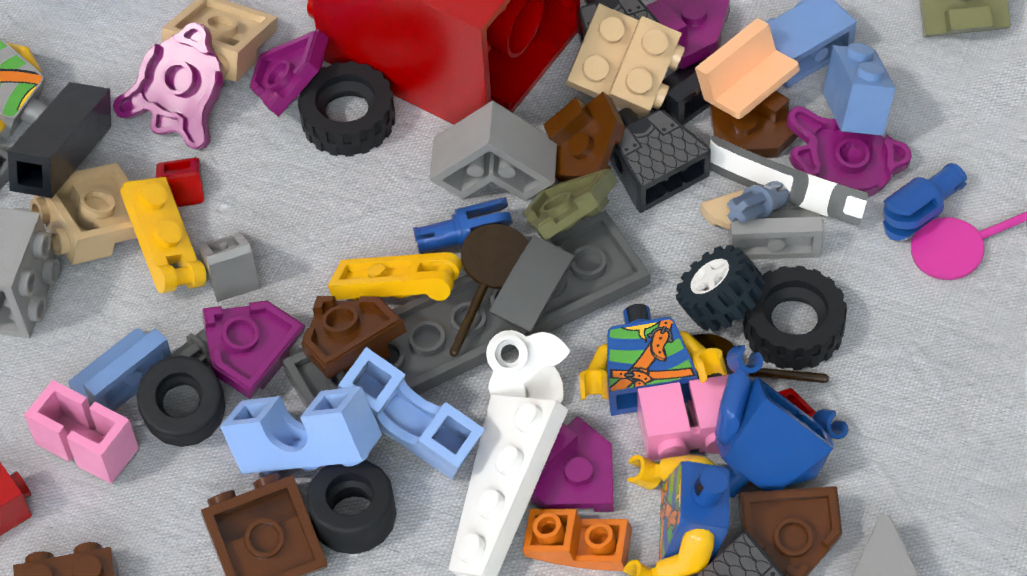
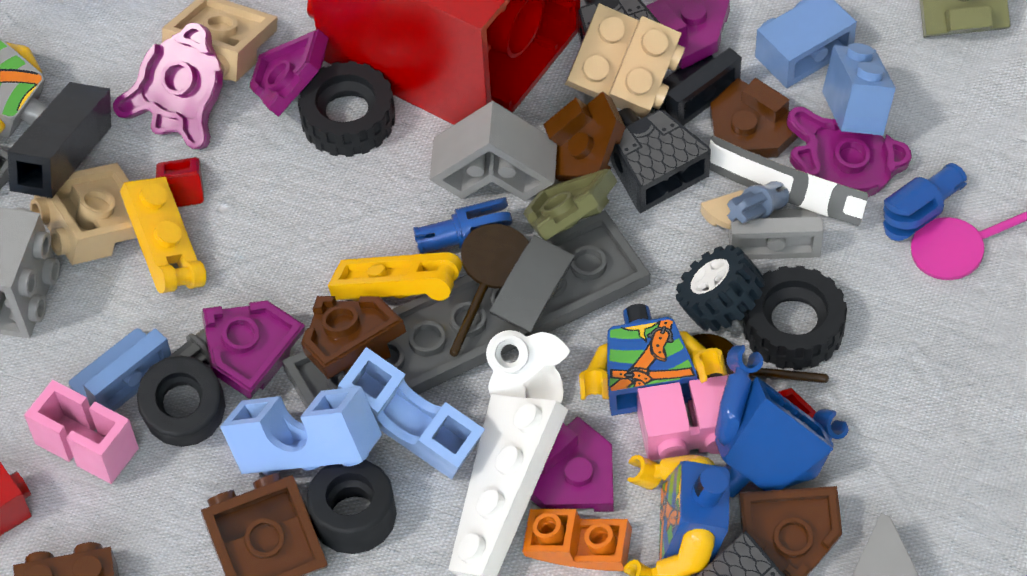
(230, 266): light grey slope -> none
(745, 70): light nougat panel -> none

